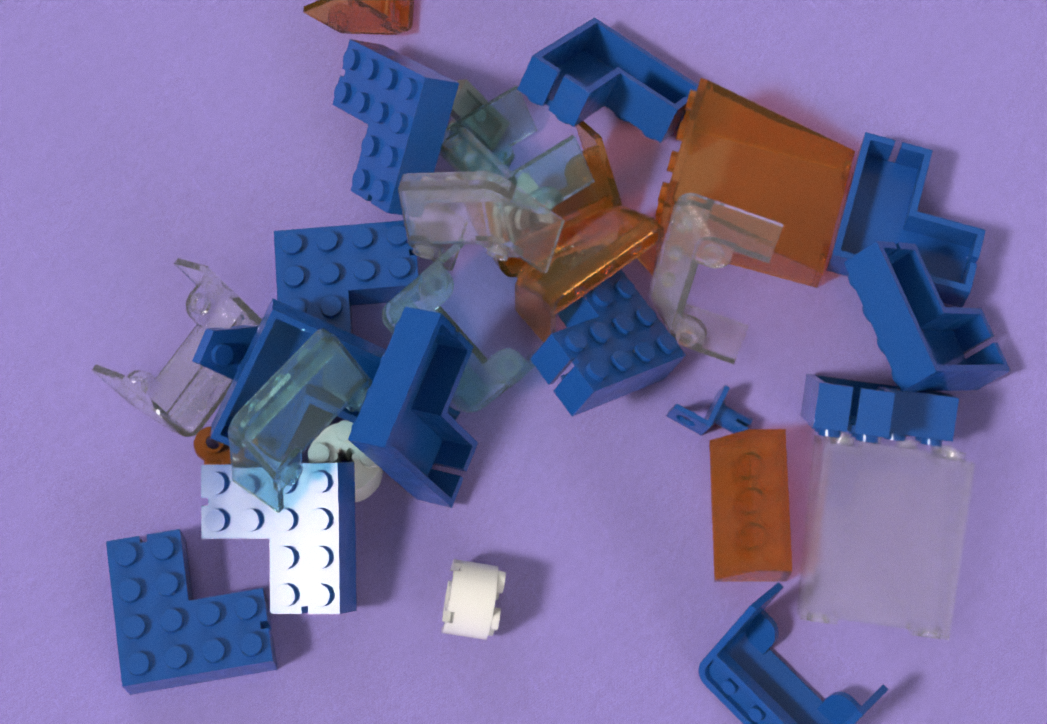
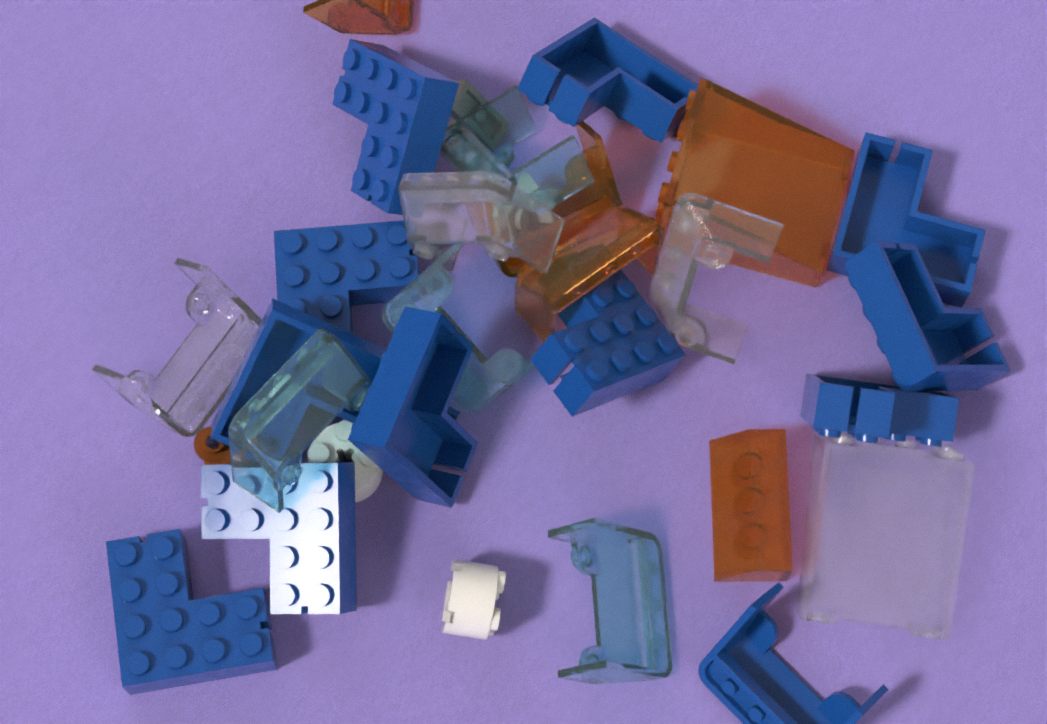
(224, 349): blue wing -> none
(626, 601): none -> clear light blue windscreen
(717, 414): blue bracket -> none

